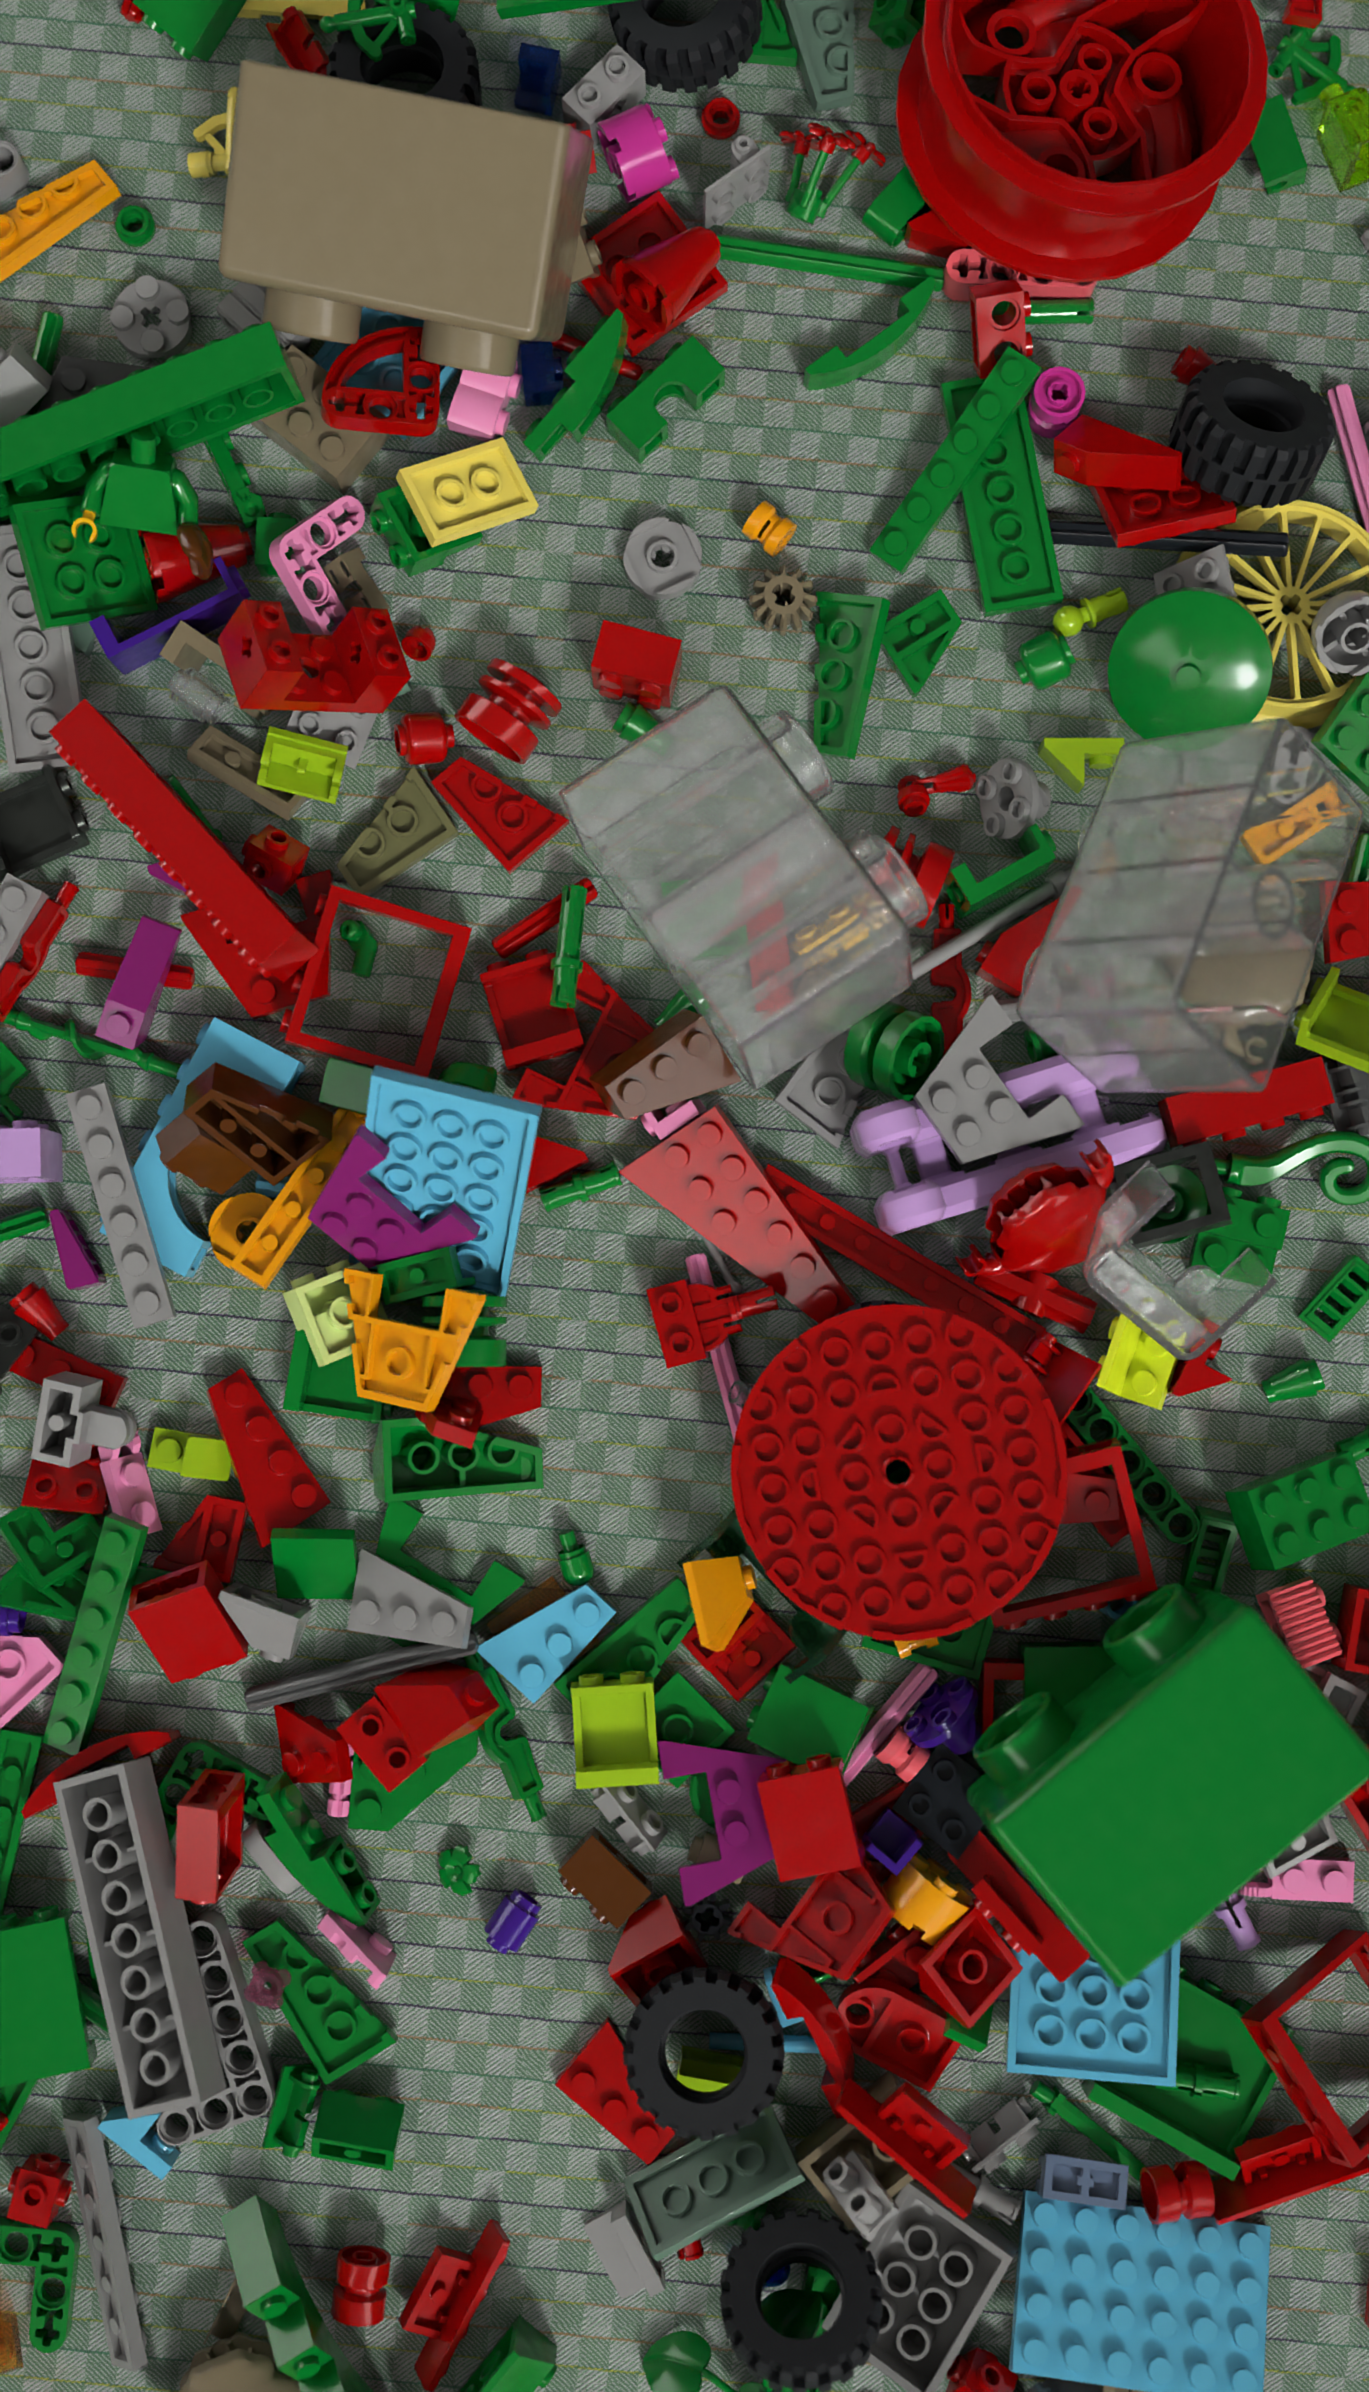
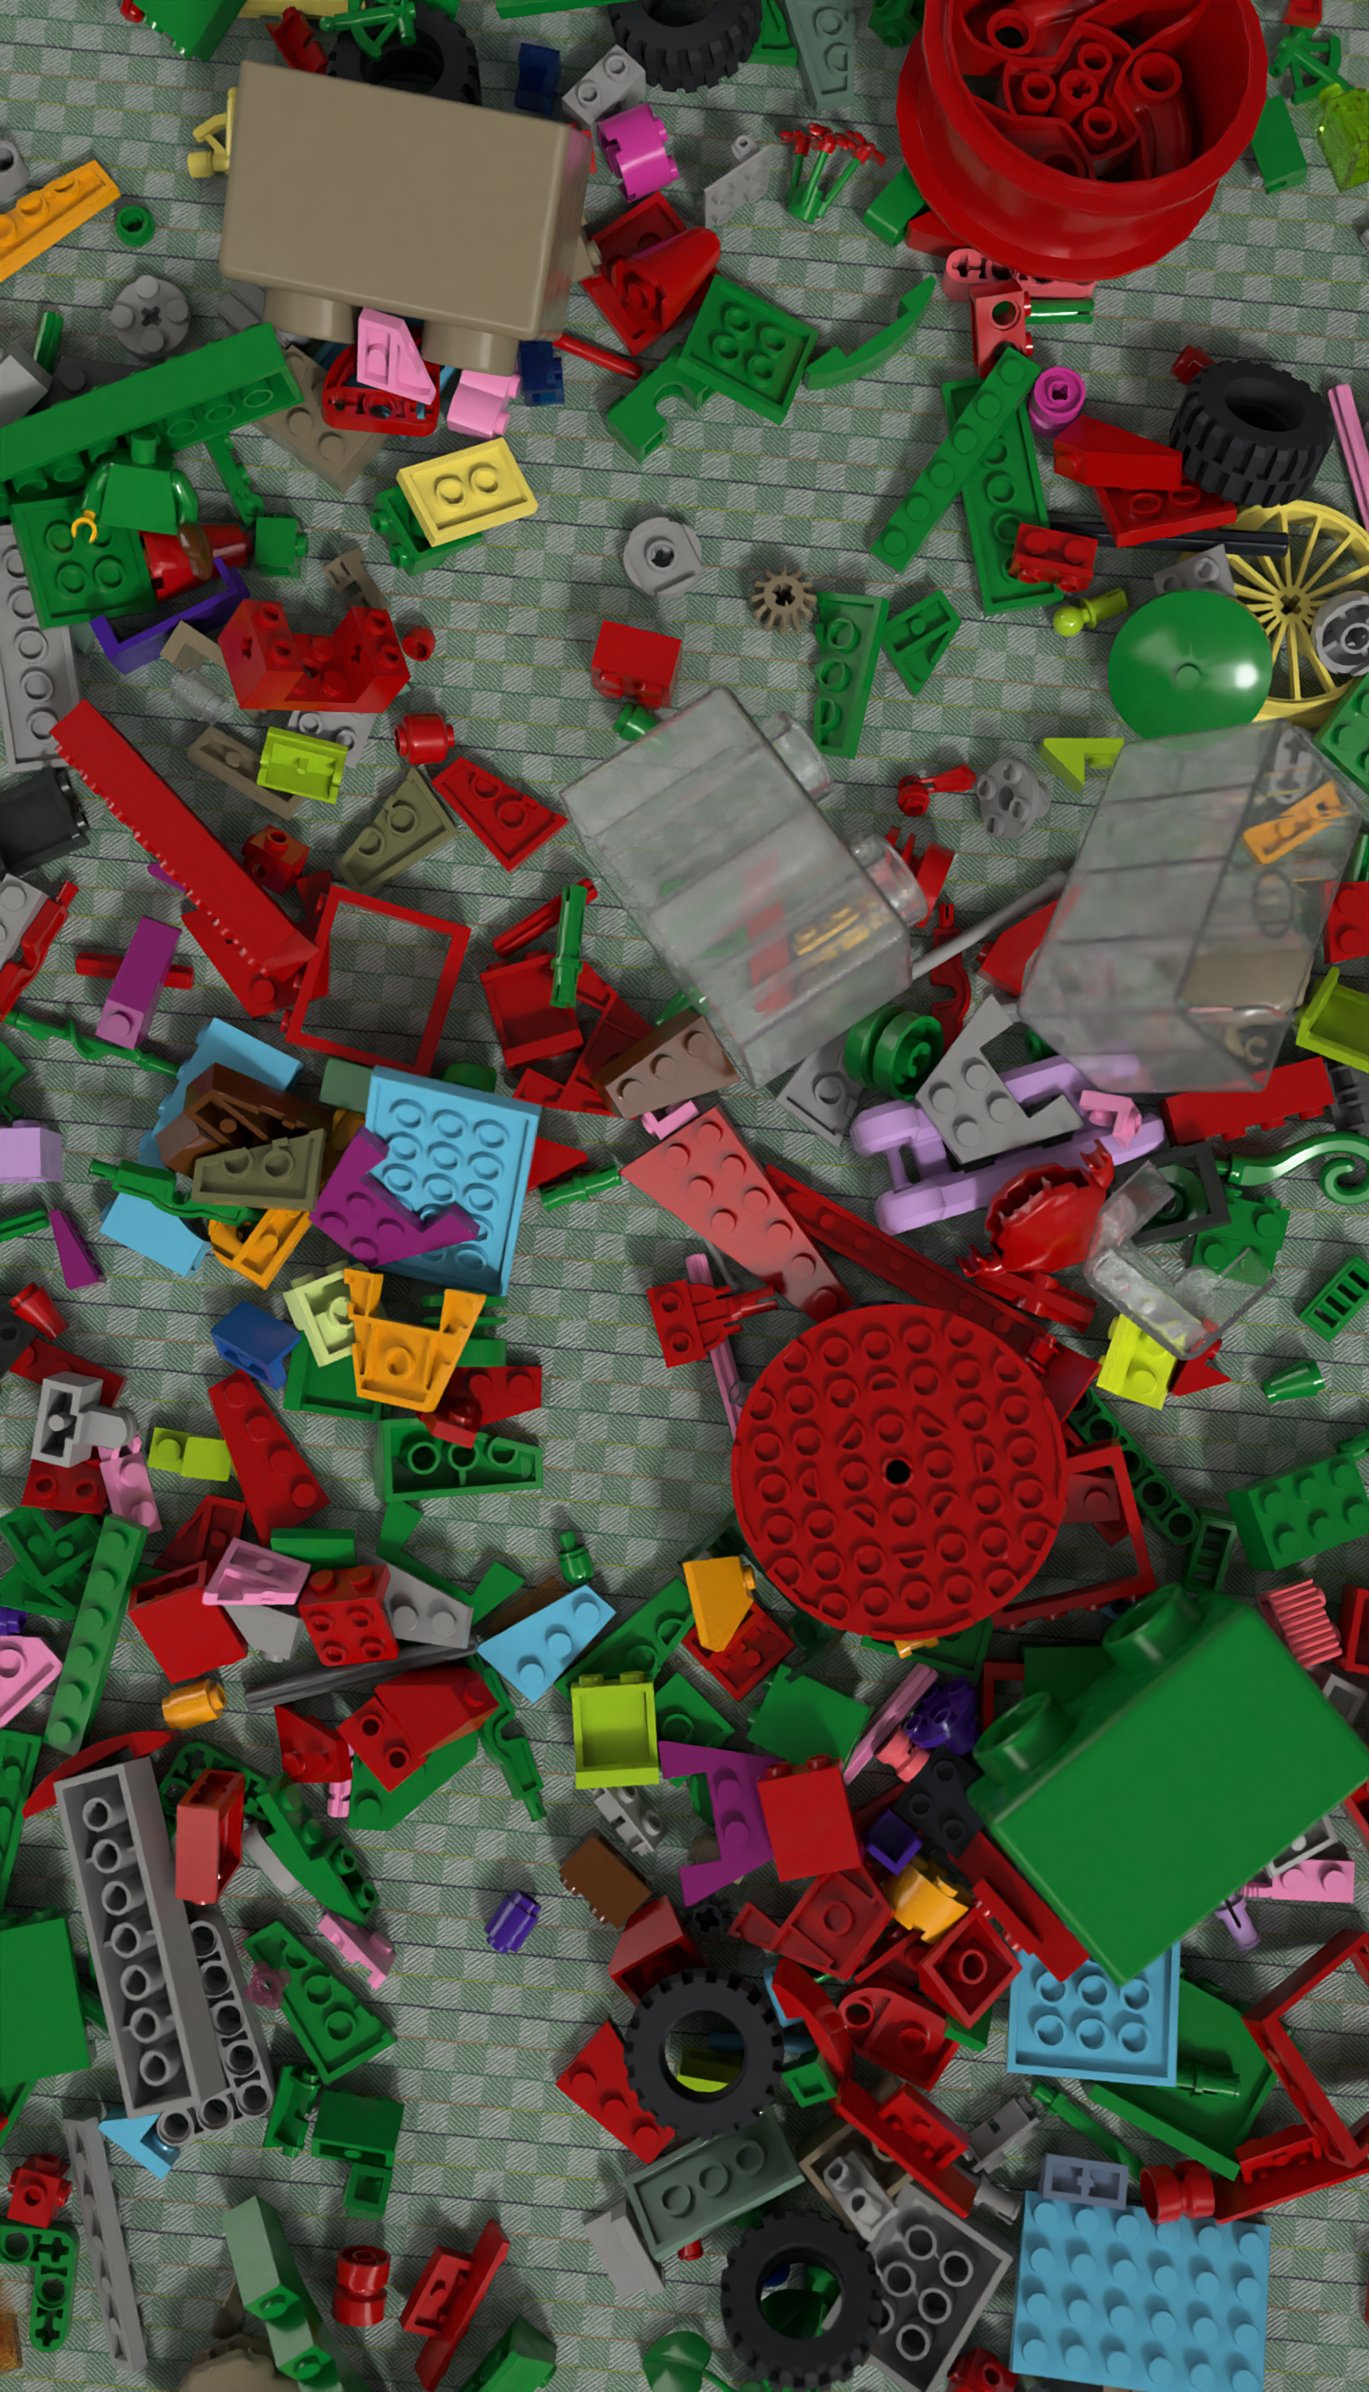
(121, 1205): light grey plate -> none
(159, 1188): none -> green piece
(188, 800): green hinge -> none
(194, 1704): none -> light orange brick
(255, 1343): none -> blue panel
(255, 1577): none -> bright pink wing
(267, 1176): none -> olive wing
(306, 555): bright pink beam -> none
(348, 1616): none -> red bracket
(362, 943): green arm -> none
(366, 2191): none -> green brick
(390, 358): none -> bright pink wing
(422, 1276): green panel -> none
(457, 1870): green plant -> none
(512, 705): red wheel -> none
(593, 376): green slope -> none
(720, 108): red plate -> none
(747, 349): none -> green plate
(769, 528): light orange wheel -> none
(810, 2078): none -> green tile
(828, 262): green axle -> none
(971, 896): green panel -> none
(1044, 660): green head -> none
(1053, 558): none -> red bracket
(1108, 1109): none -> bright pink bracket

